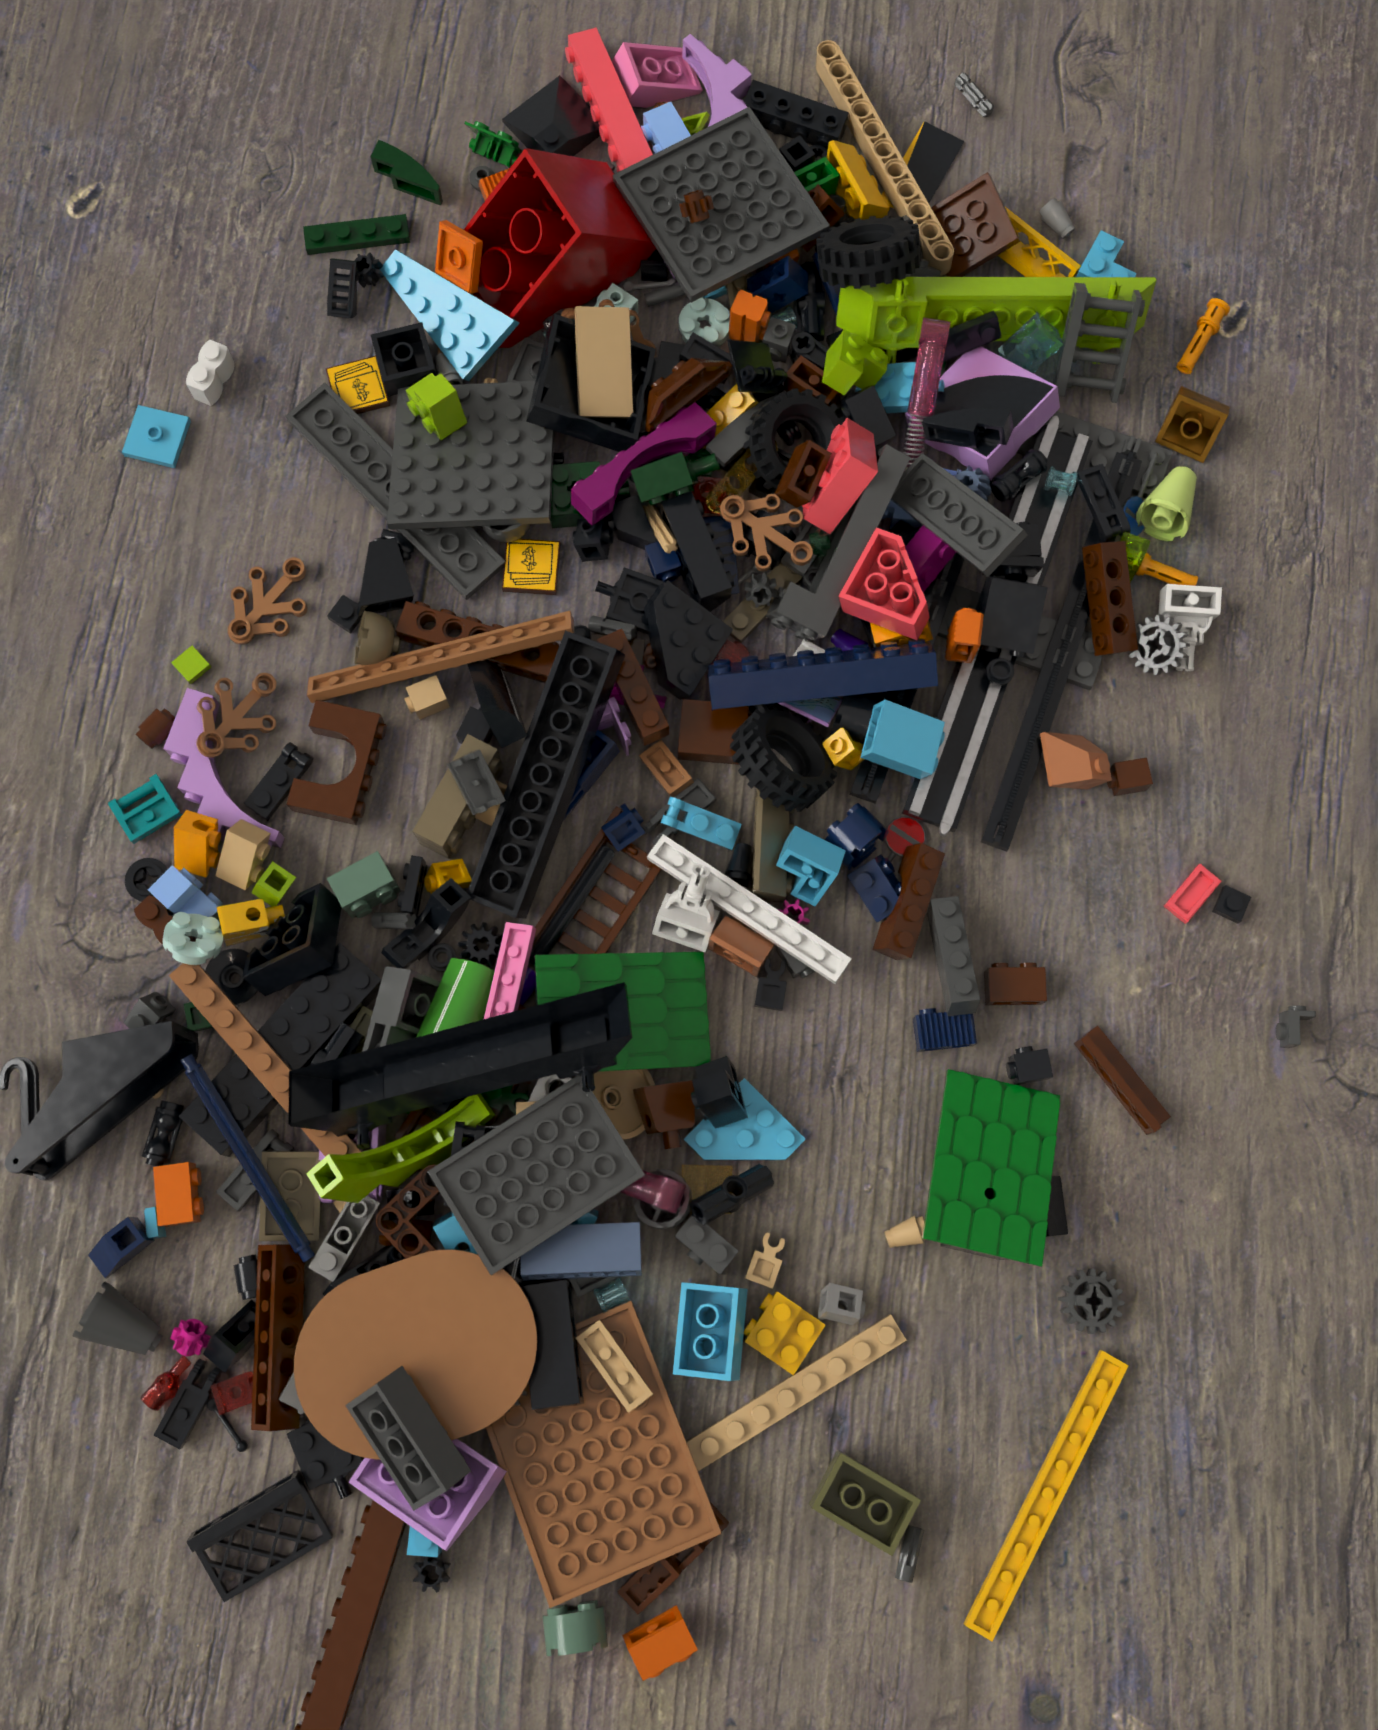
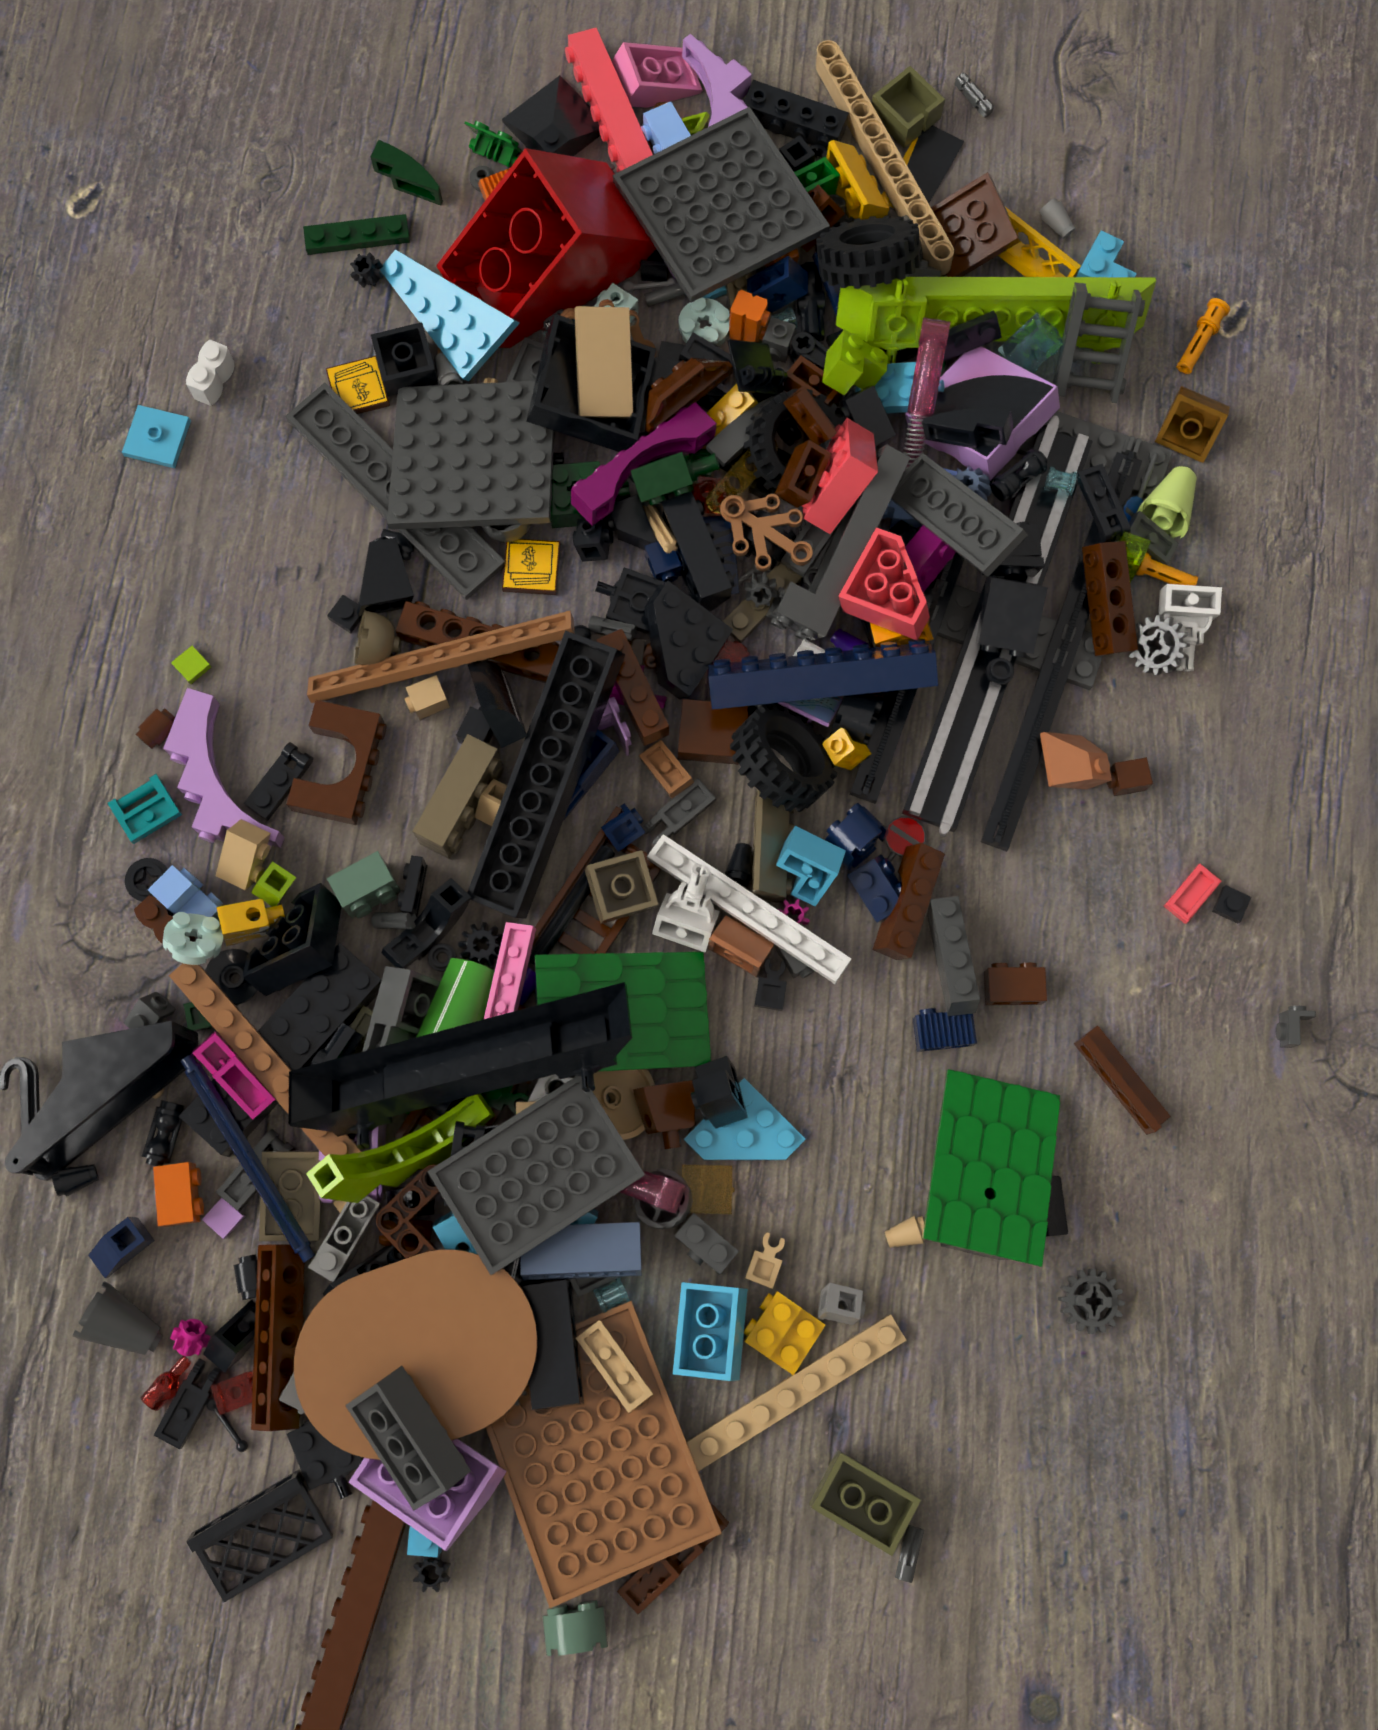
(73, 1179): none -> black cone
(152, 1227): medium azure tile -> none
(196, 843): light orange brick -> none
(223, 1218): none -> lavender tile
(232, 718): medium nougat plant -> none
(233, 1075): none -> dark pink slope
(266, 604): medium nougat plant -> none
(333, 287): black slope -> none
(437, 405): lime brick -> none
(443, 871): yellow bracket -> none
(458, 256): orange plate -> none
(476, 782): dark grey hinge -> none
(621, 887): none -> dark tan brick
(660, 1643): orange brick -> none
(696, 206): reddish brown gear -> none
(702, 823): medium azure plate -> none
(720, 1201): black piece -> none
(810, 416): none -> reddish brown bracket
(819, 542): clear green plate -> none
(903, 739): medium azure brick -> none
(908, 106): none -> olive piece
(964, 635): orange brick -> none
(1029, 1066): black brick -> none
(1045, 1495): yellow plate -> none
(1161, 545): none -> dark grey plate

